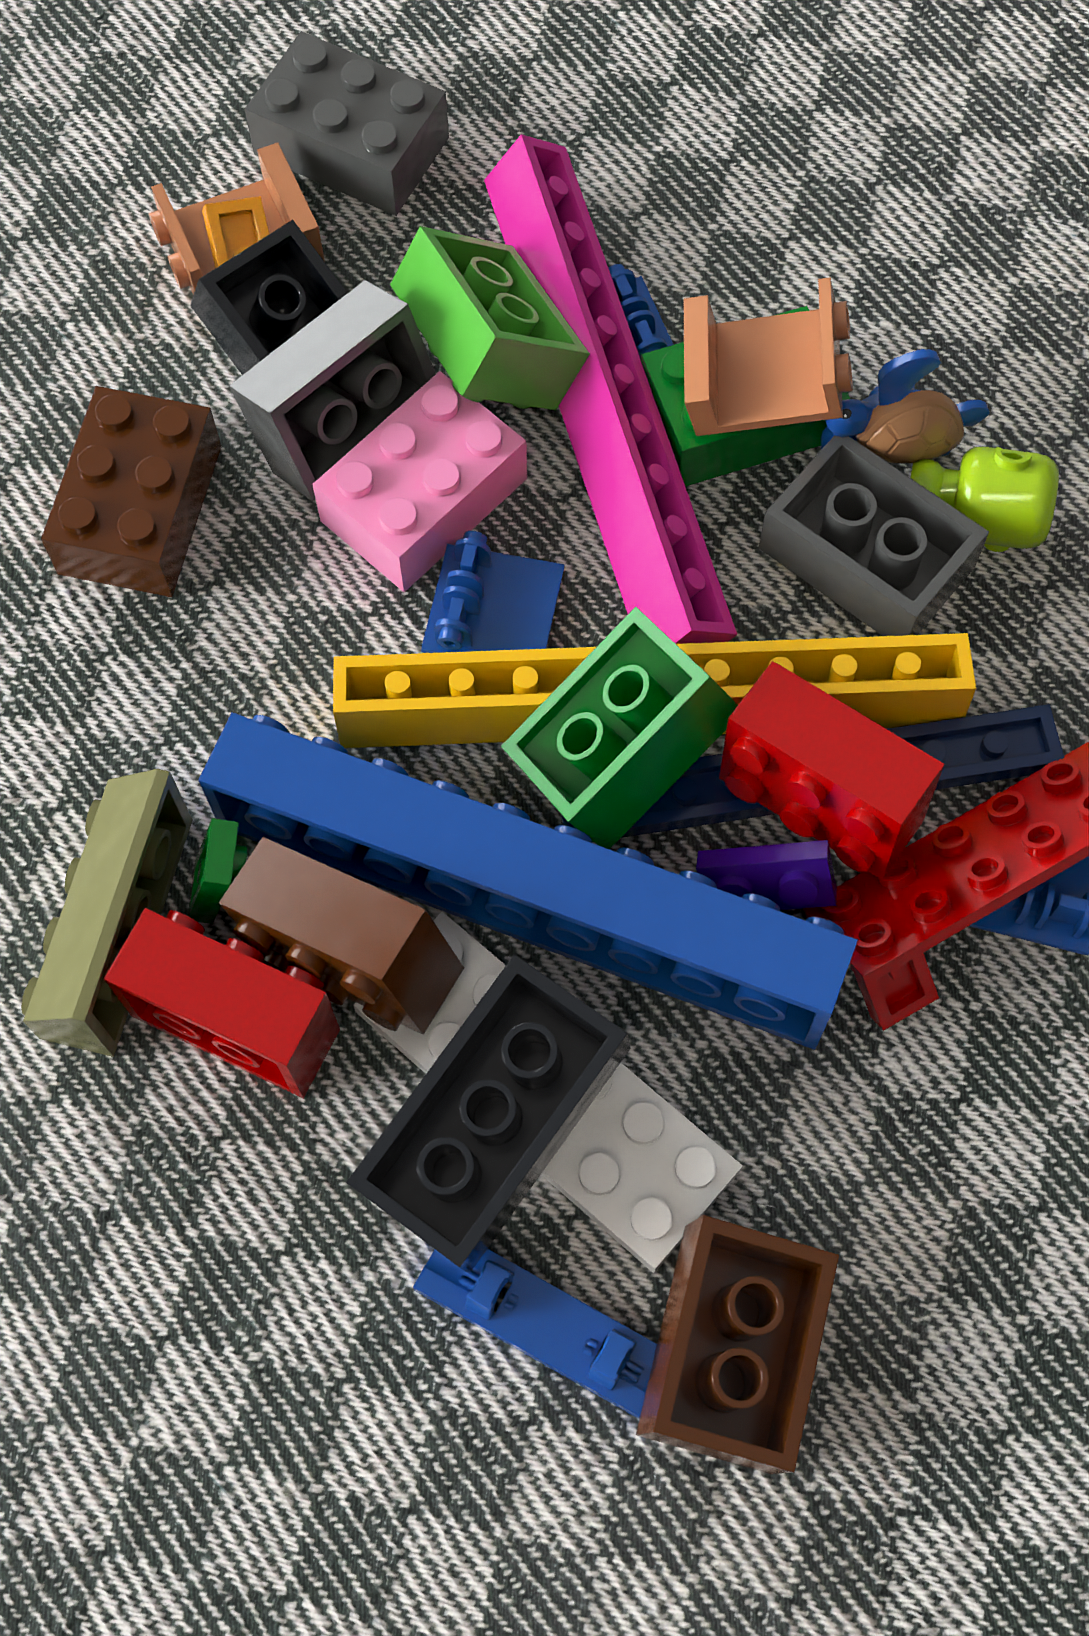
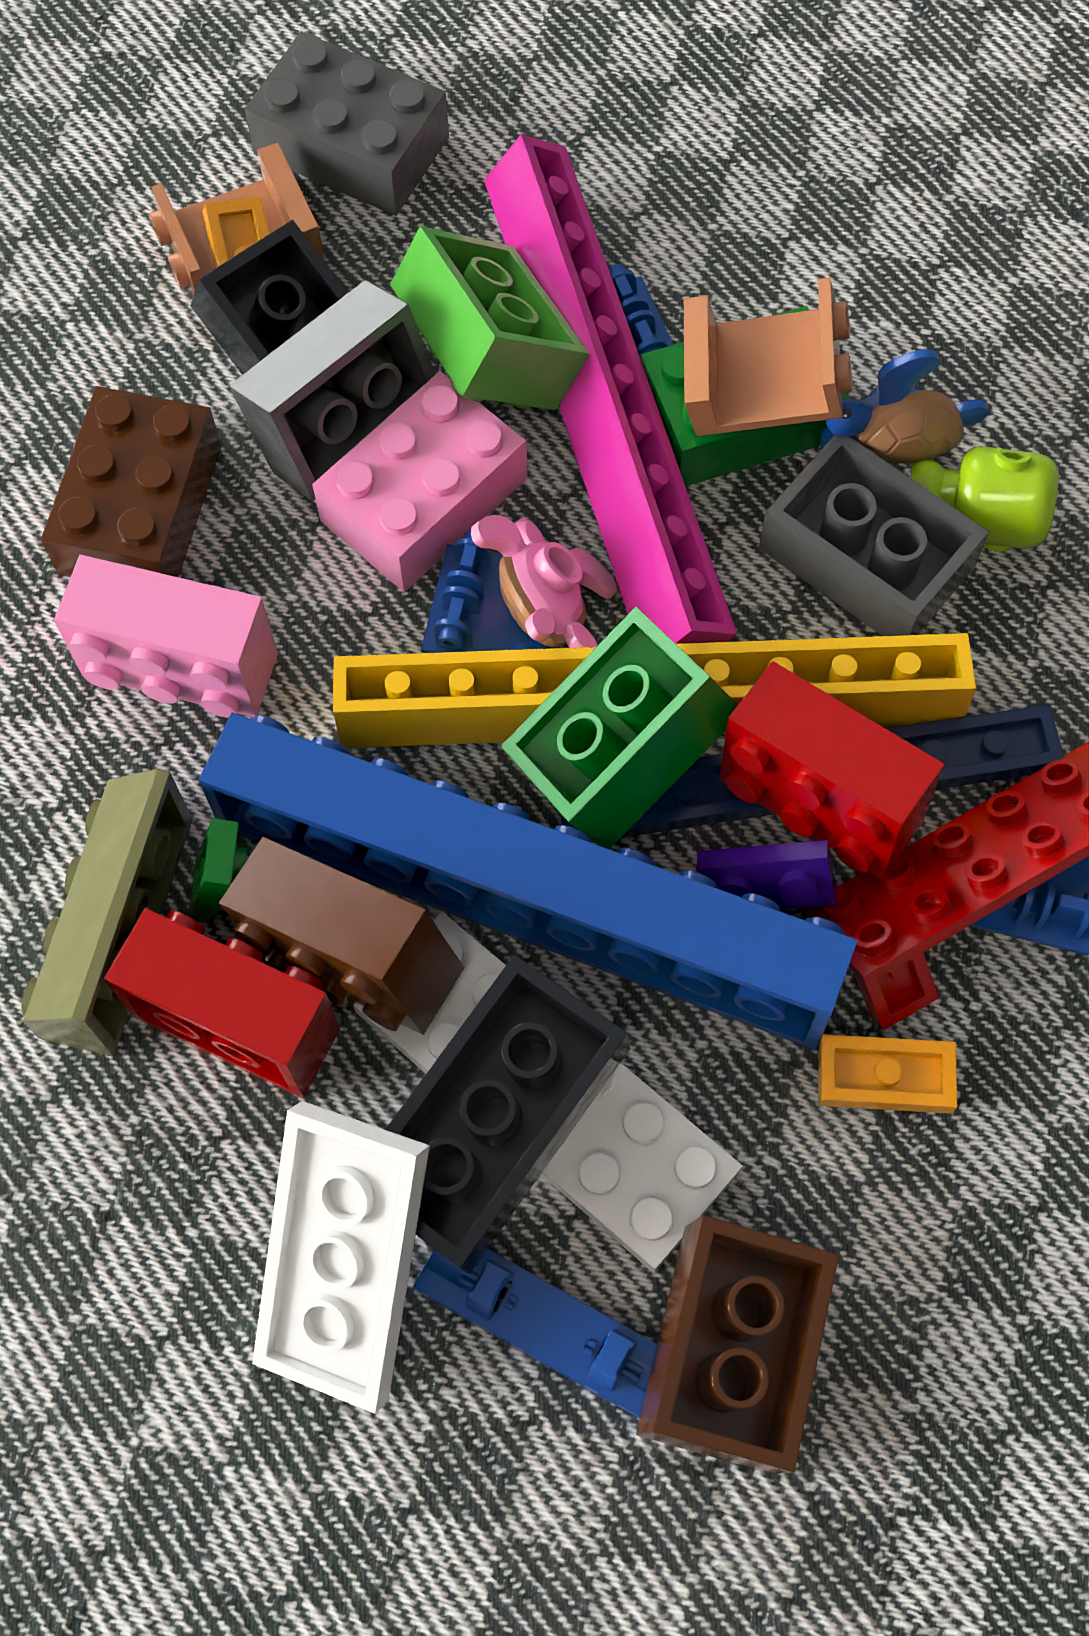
(167, 636): none -> bright pink brick
(339, 1255): none -> white plate
(543, 580): none -> bright pink animal
(887, 1073): none -> light orange plate

